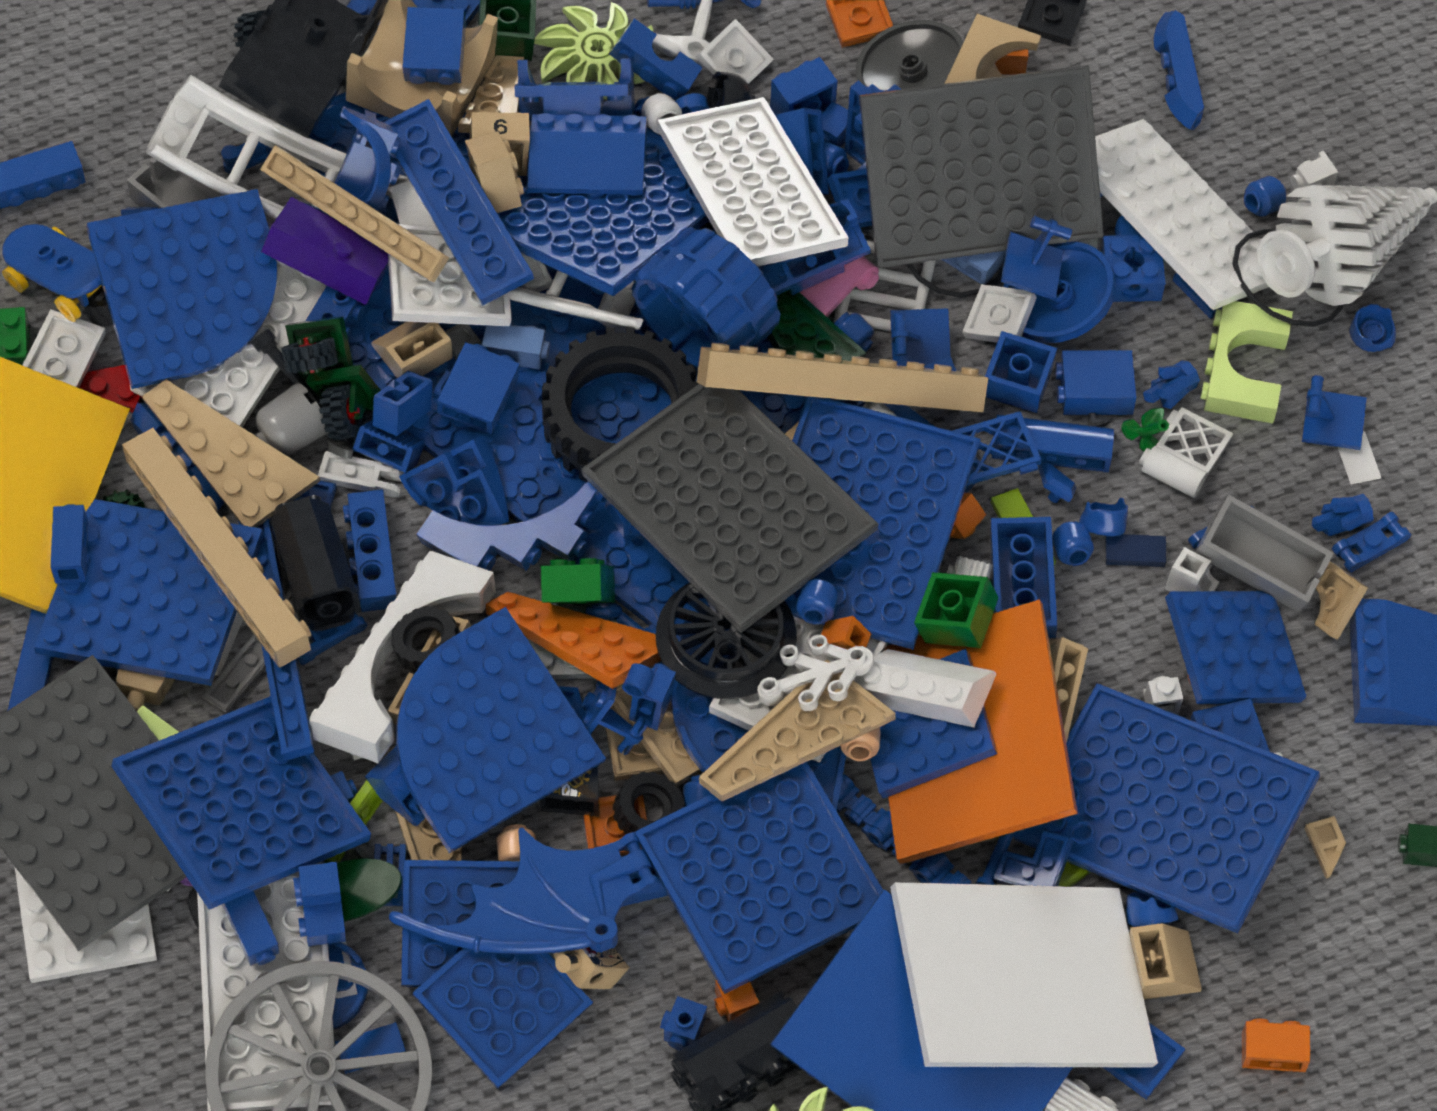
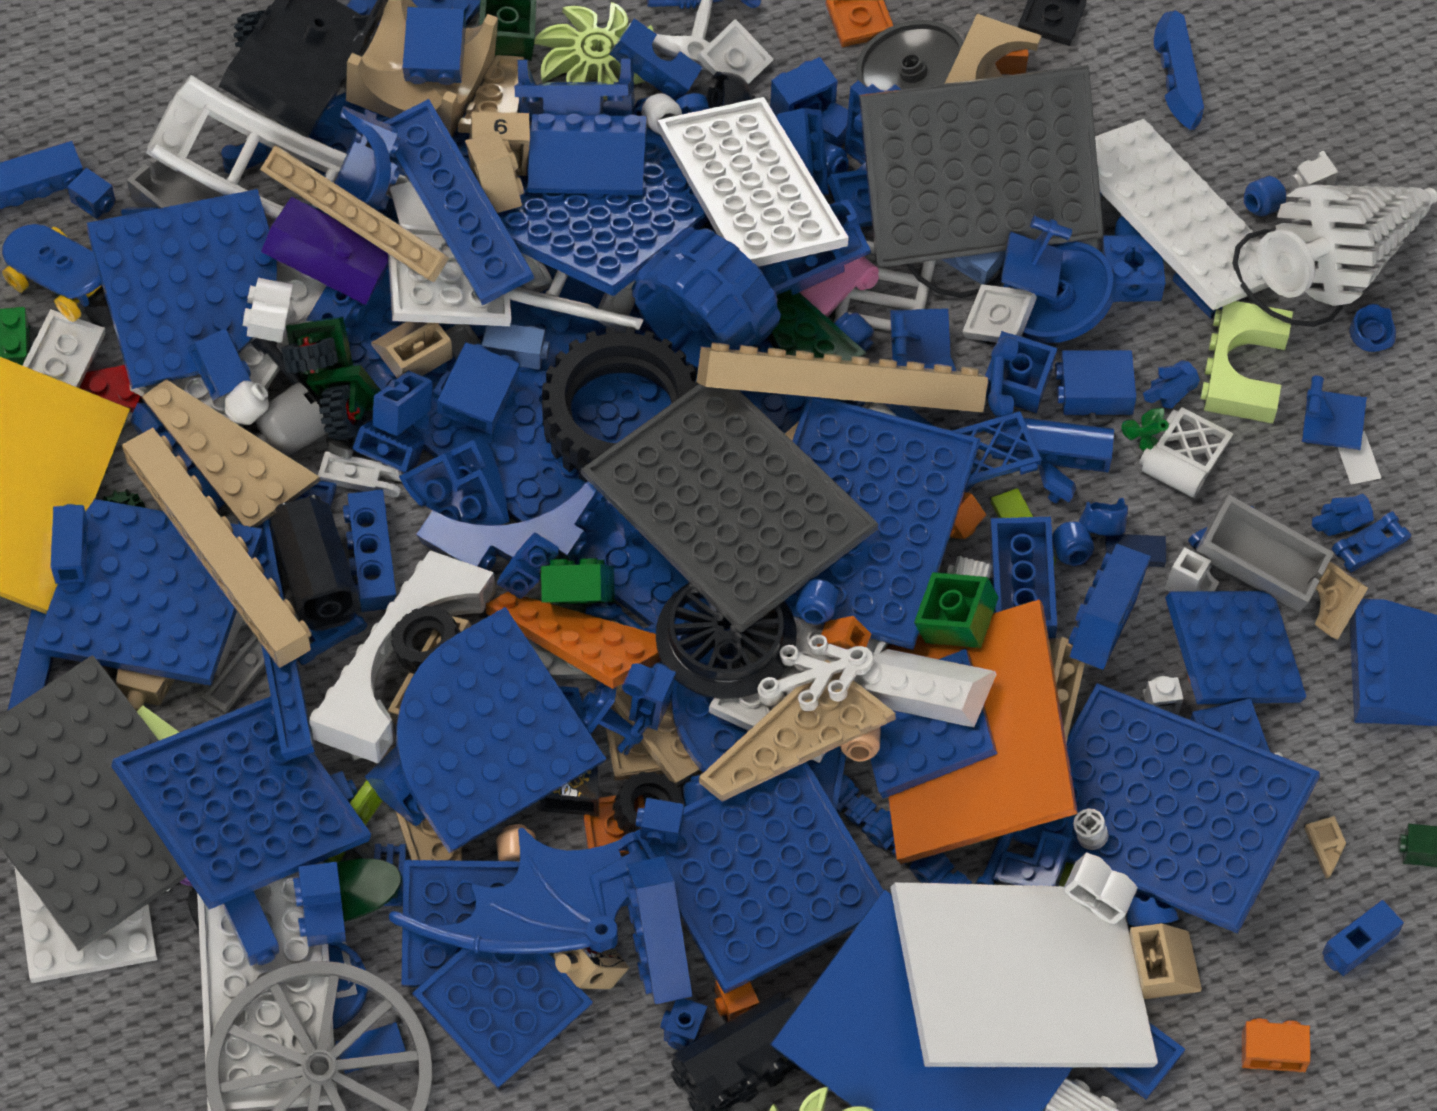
(91, 193): none -> blue brick
(219, 363): none -> blue brick
(246, 402): none -> white head
(269, 309): none -> white brick
(524, 568): none -> blue slope
(657, 930): none -> blue brick
(660, 821): none -> blue brick
(1003, 350): none -> blue bar
(1095, 834): none -> white wheel
(1100, 888): none -> white brick
(1108, 606): none -> blue brick
(1362, 938): none -> blue brick

